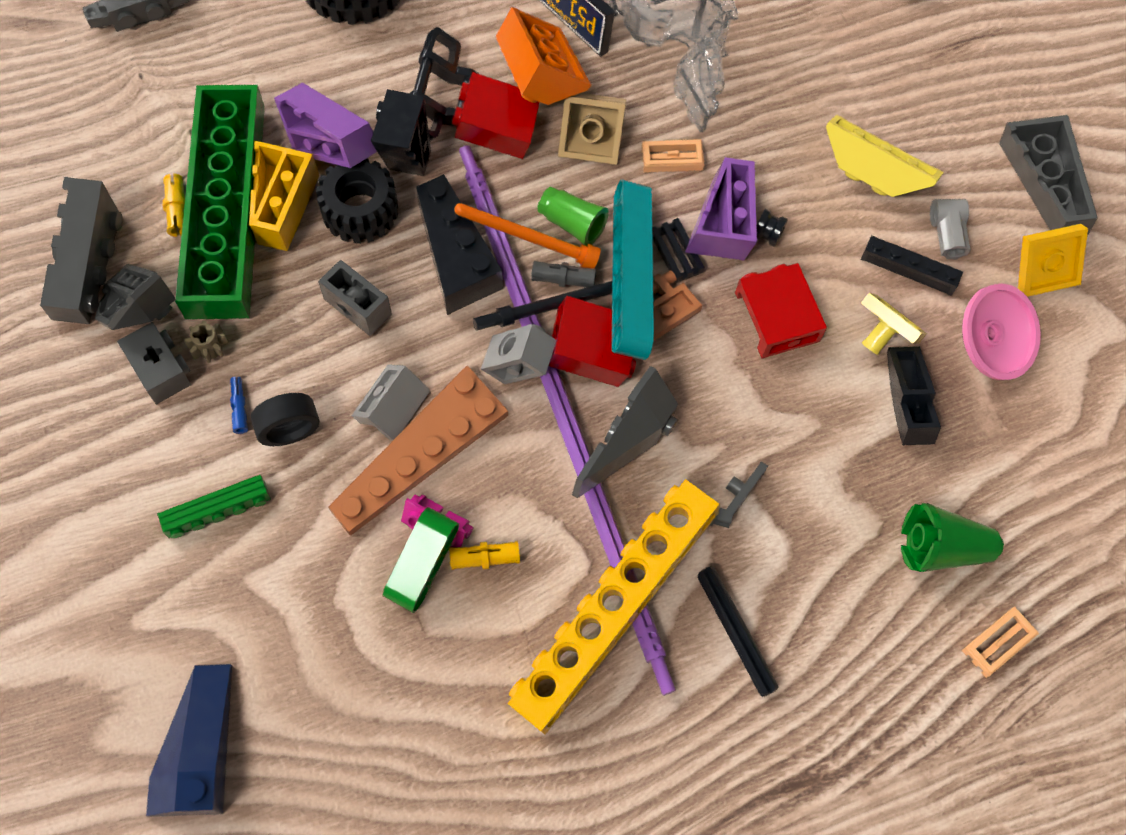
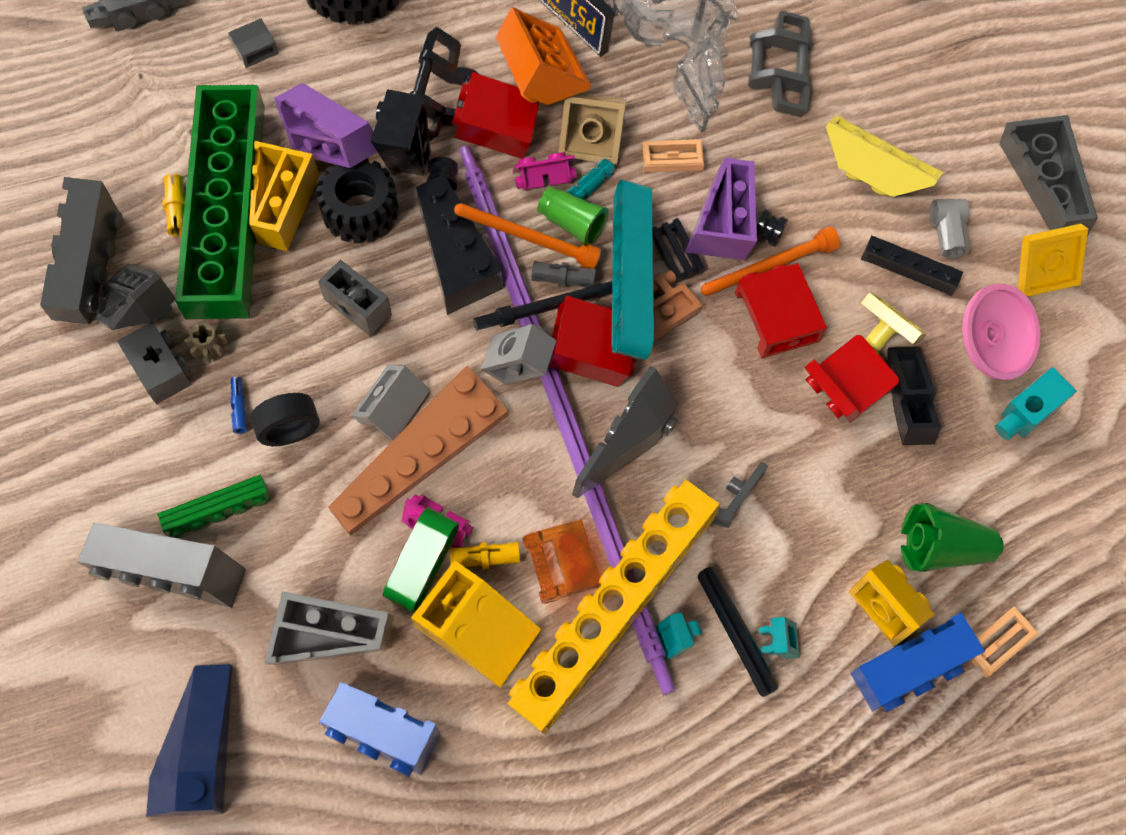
(162, 564): none -> wedge
(253, 43): none -> dark grey piece
(324, 629): none -> light grey wedge
(380, 729): none -> wedge
(443, 165): none -> black wheel
(475, 624): none -> yellow slope
(555, 167): none -> dark pink hinge
(573, 558): none -> clear orange plate
(592, 179): none -> teal axle
(677, 634): none -> teal tile
(780, 78): none -> dark grey bar
(784, 638): none -> teal tile
(825, 241): none -> orange piece
(852, 378): none -> red bracket
(891, 601): none -> yellow slope
(917, 664): none -> blue wedge
(1035, 405): none -> teal torso

